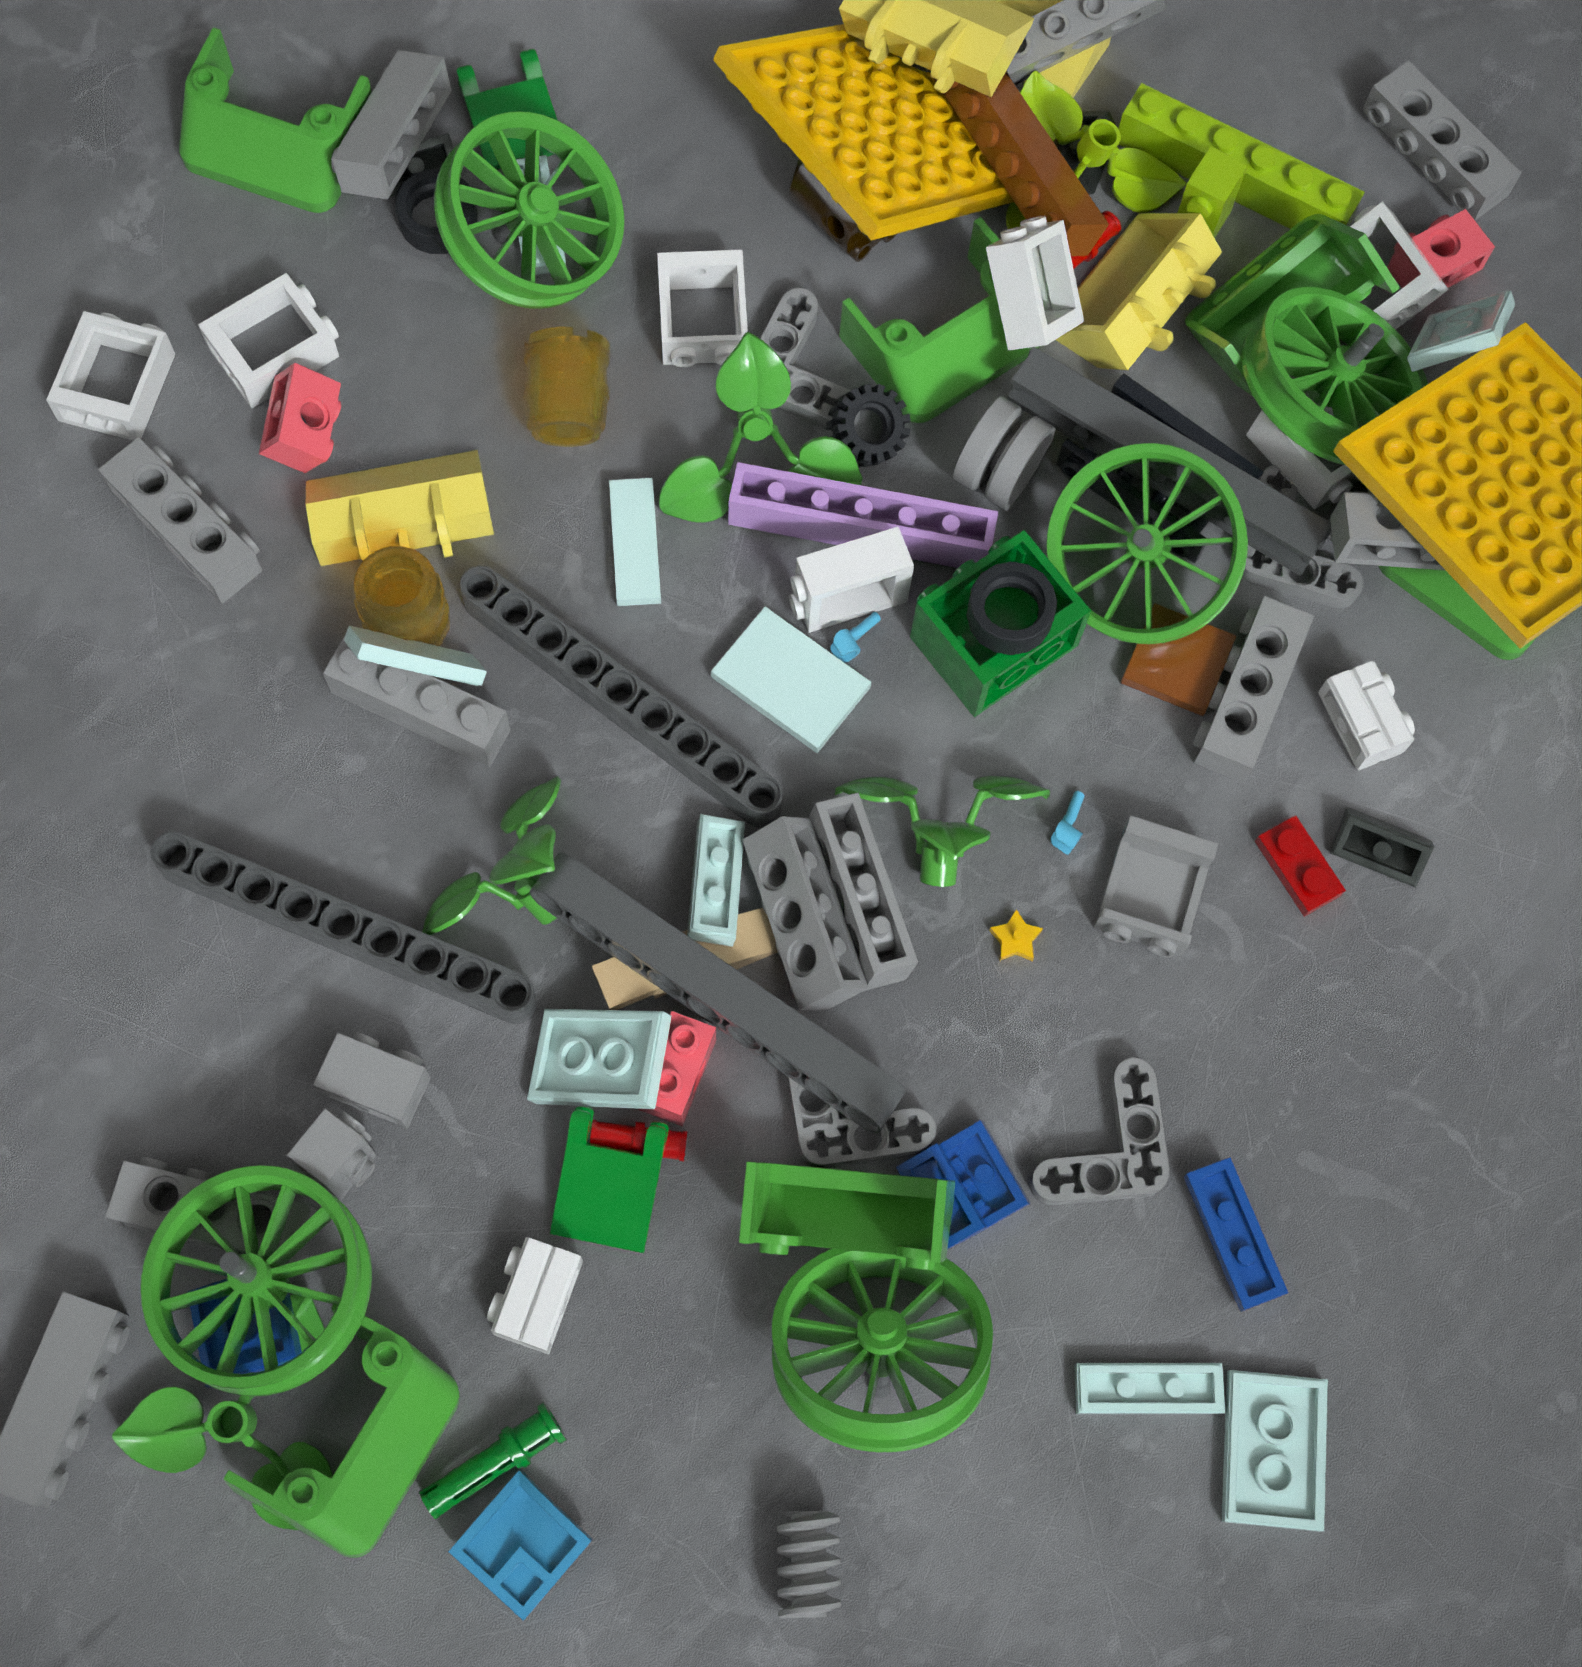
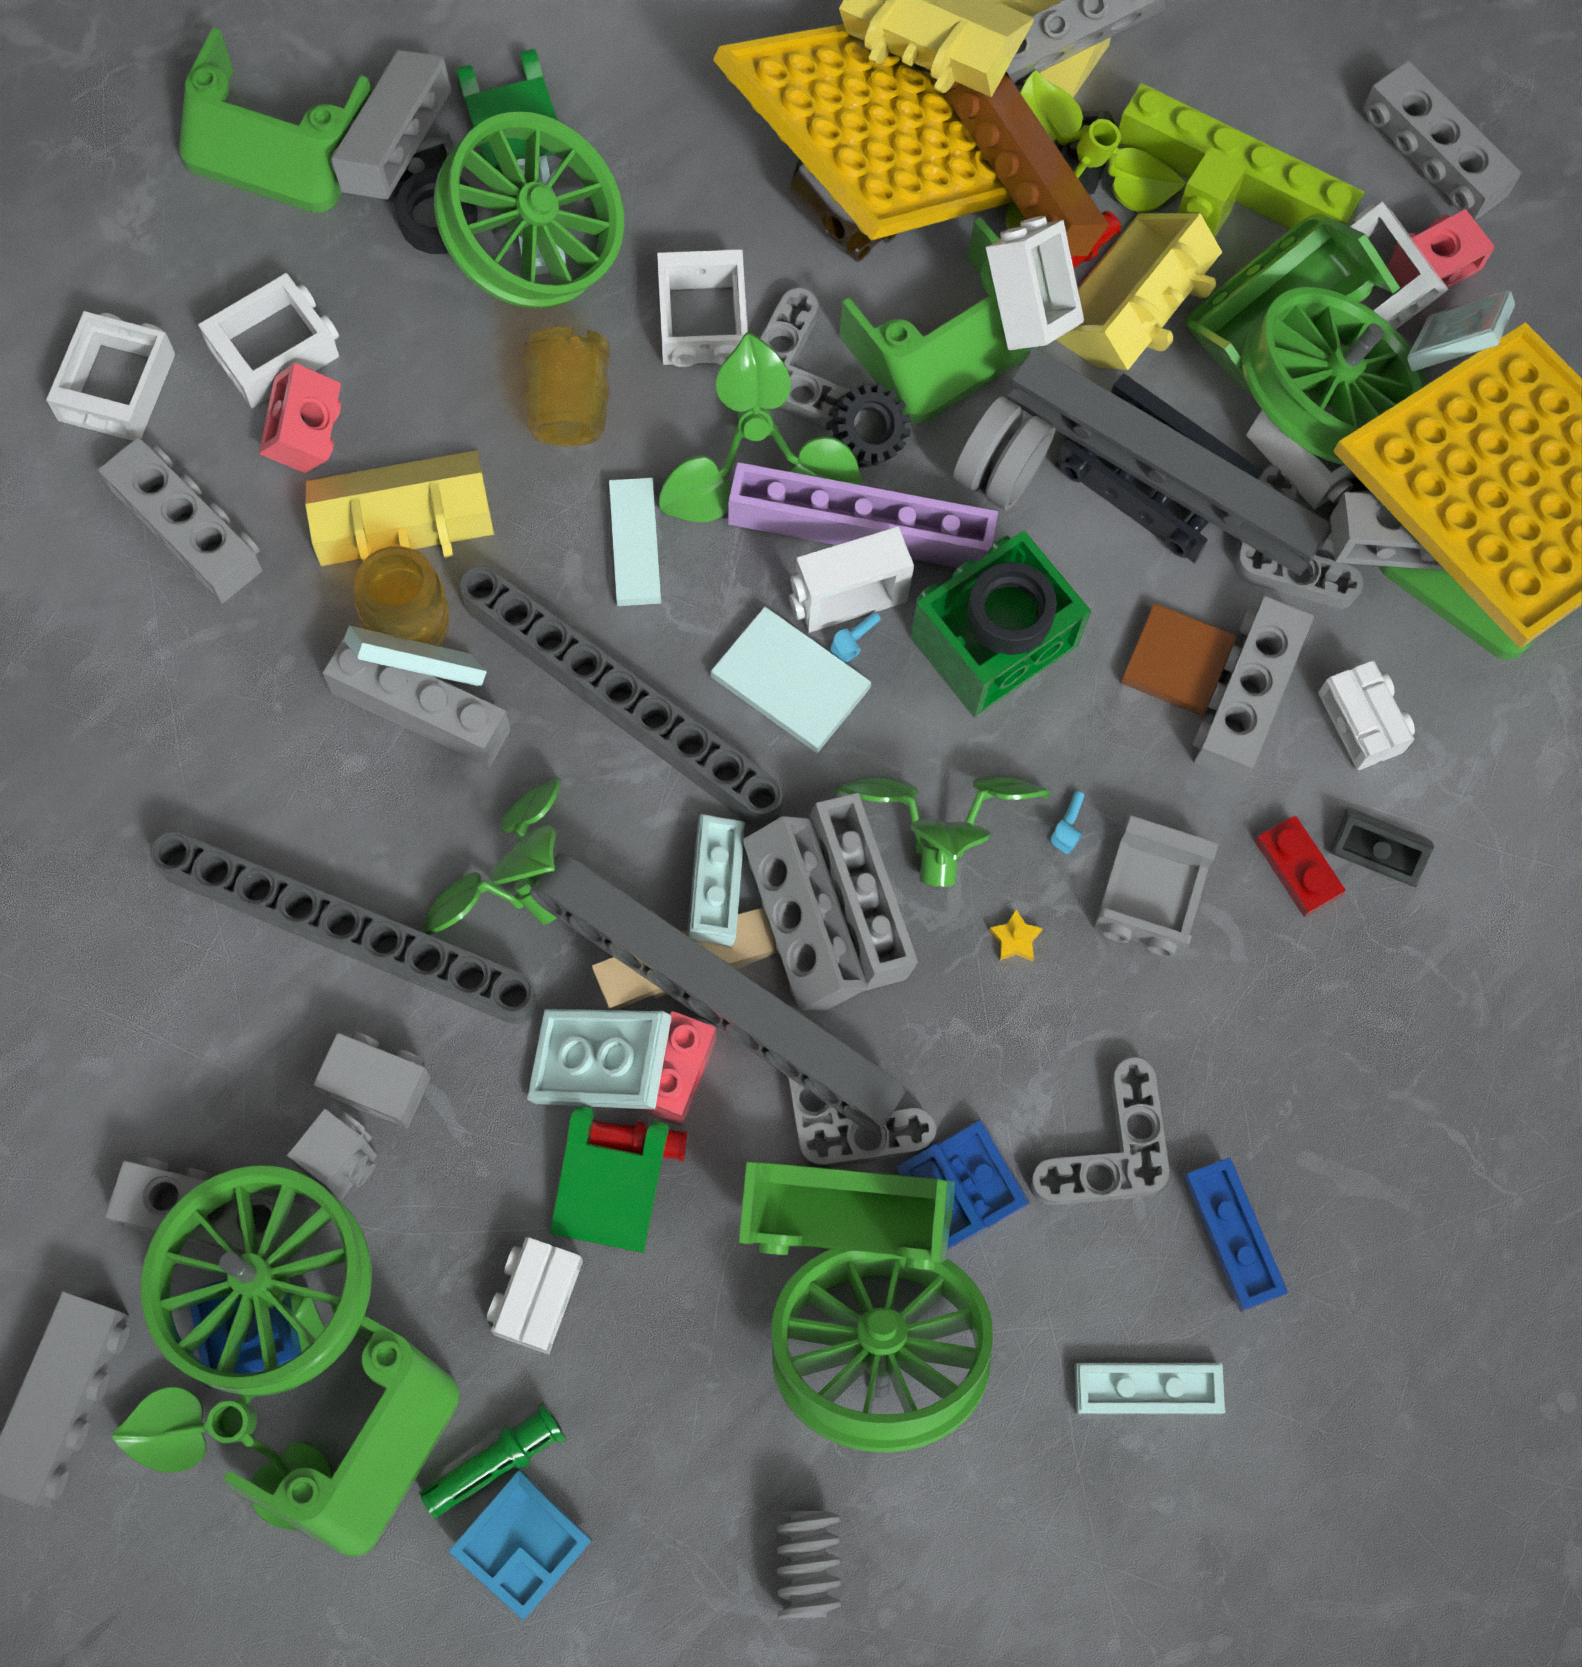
(1148, 543): bright green wheel -> none
(1275, 1451): light aqua tile -> none

